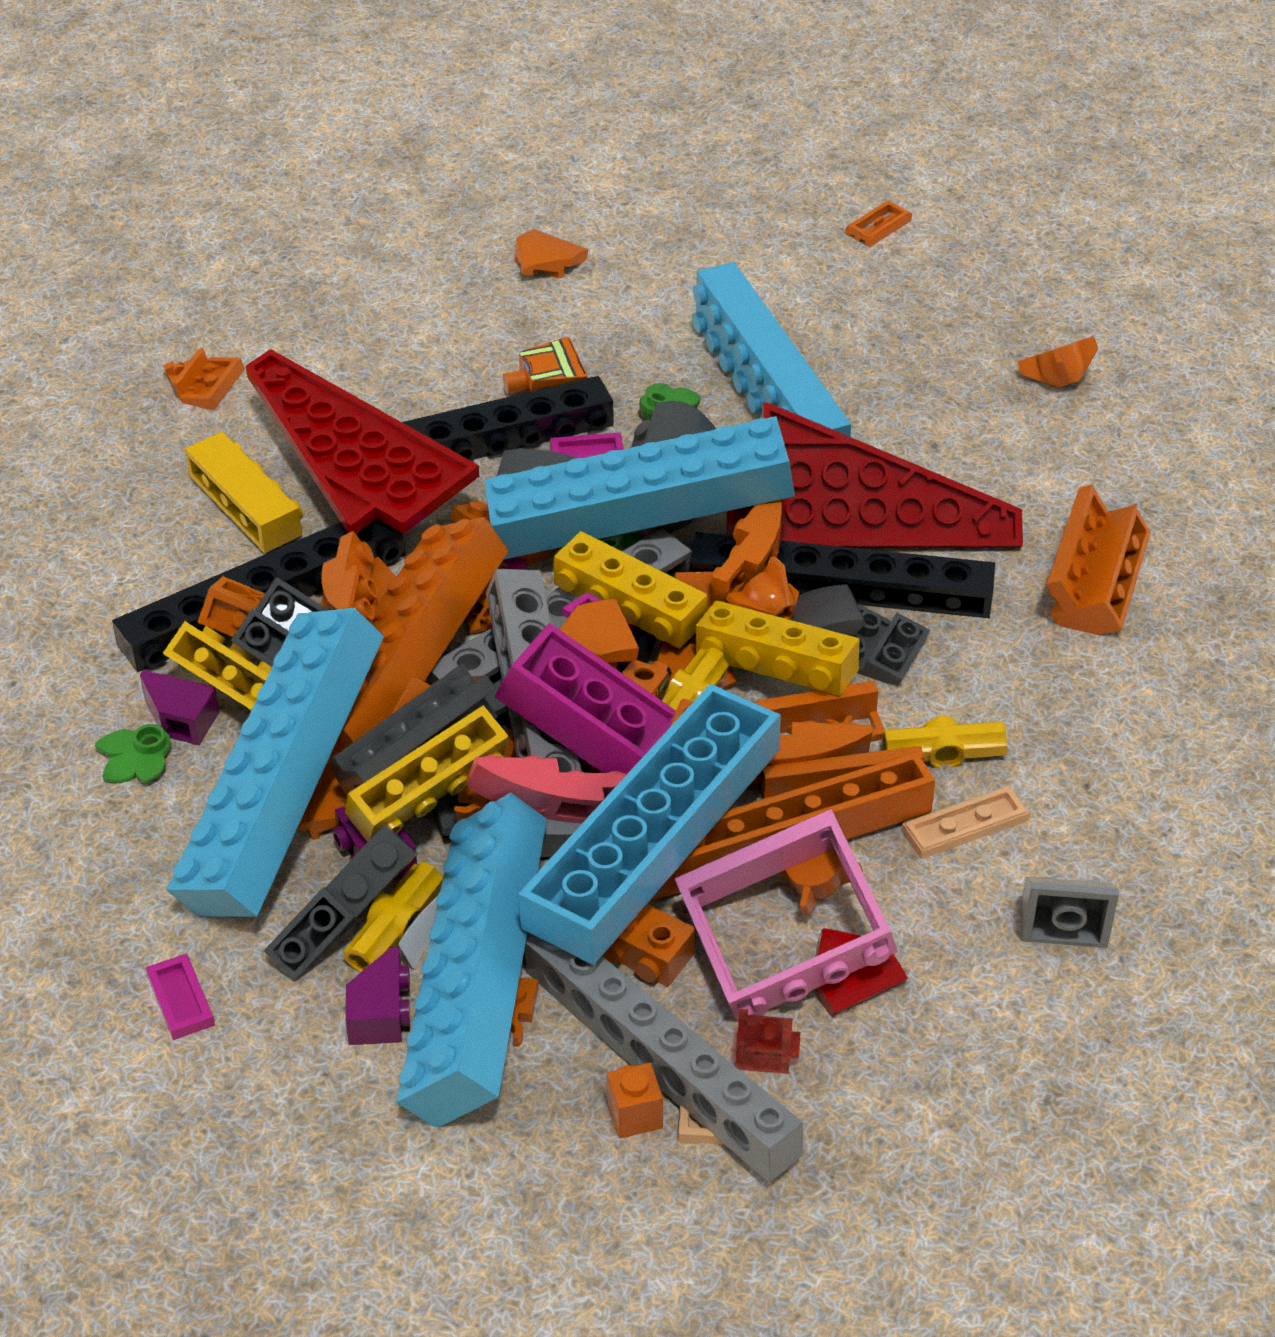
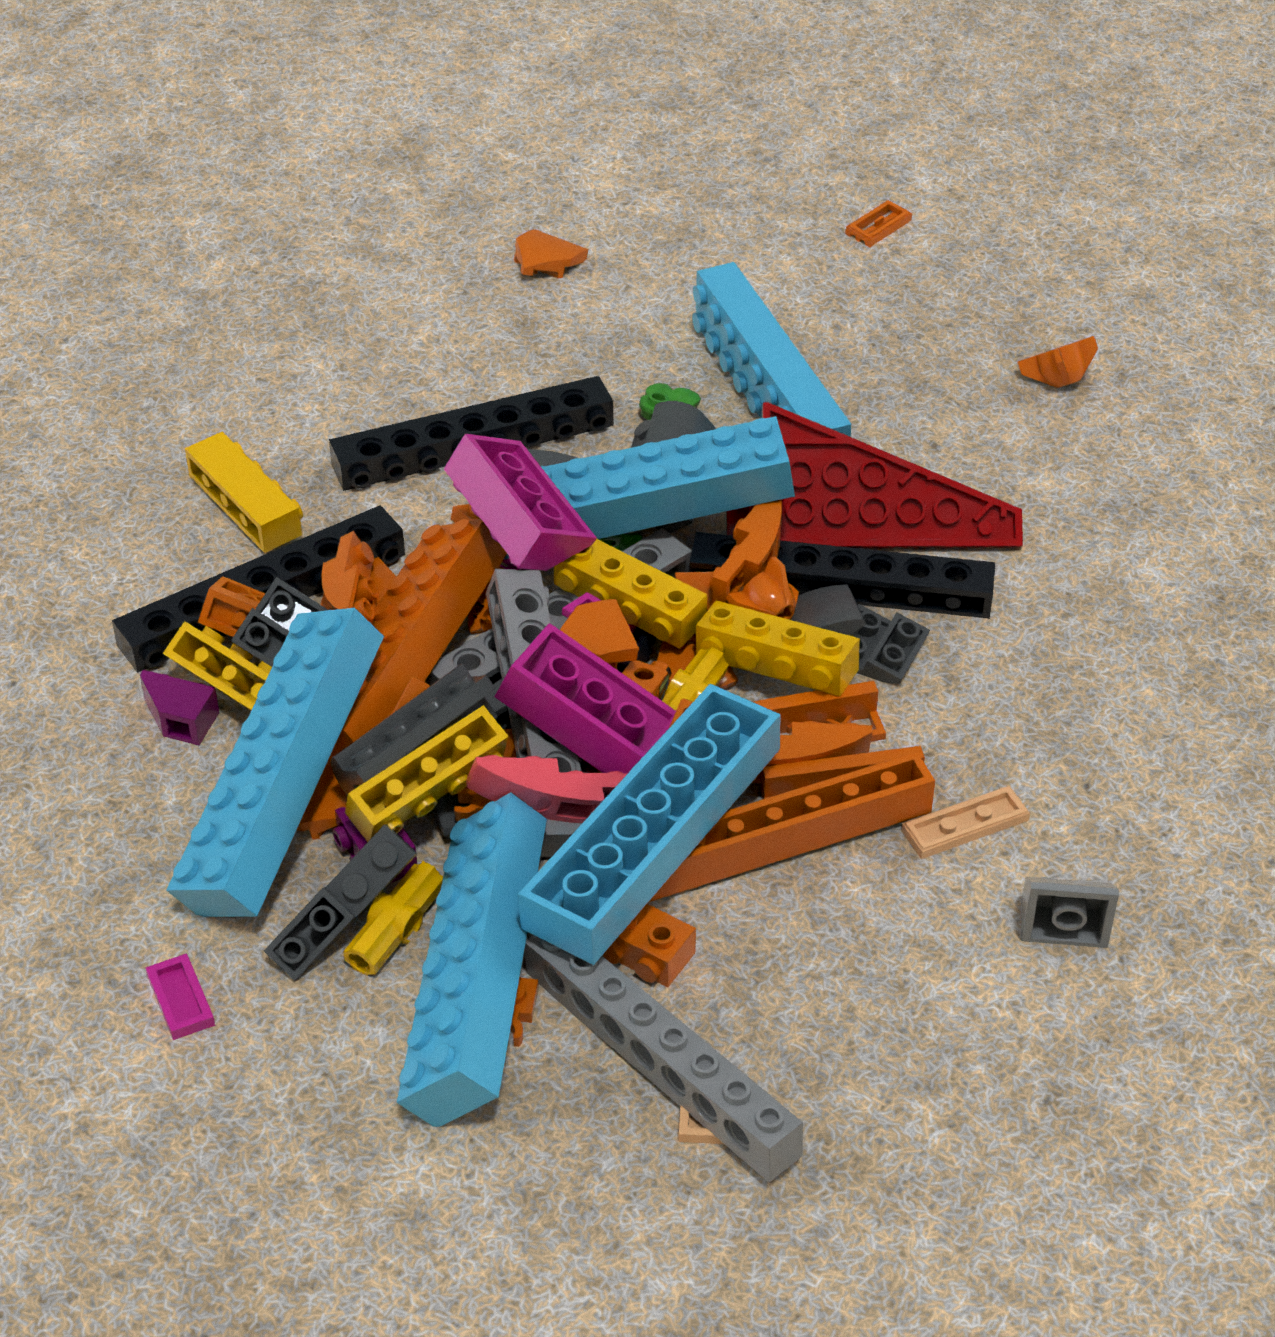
(135, 753): bright green plate -> none
(204, 380): orange slope -> none
(356, 452): red wing -> none
(376, 1003): magenta slope -> none
(417, 935): white sticker -> none
(517, 502): none -> dark pink slope
(545, 367): orange torso -> none
(587, 445): dark pink tile -> none
(634, 1100): orange brick -> none
(765, 1043): clear red brick -> none
(767, 859): bright pink window -> none
(816, 879): orange piece -> none
(859, 984): red slope -> none
(949, 742): yellow piece -> none
(1097, 565): orange brick -> none

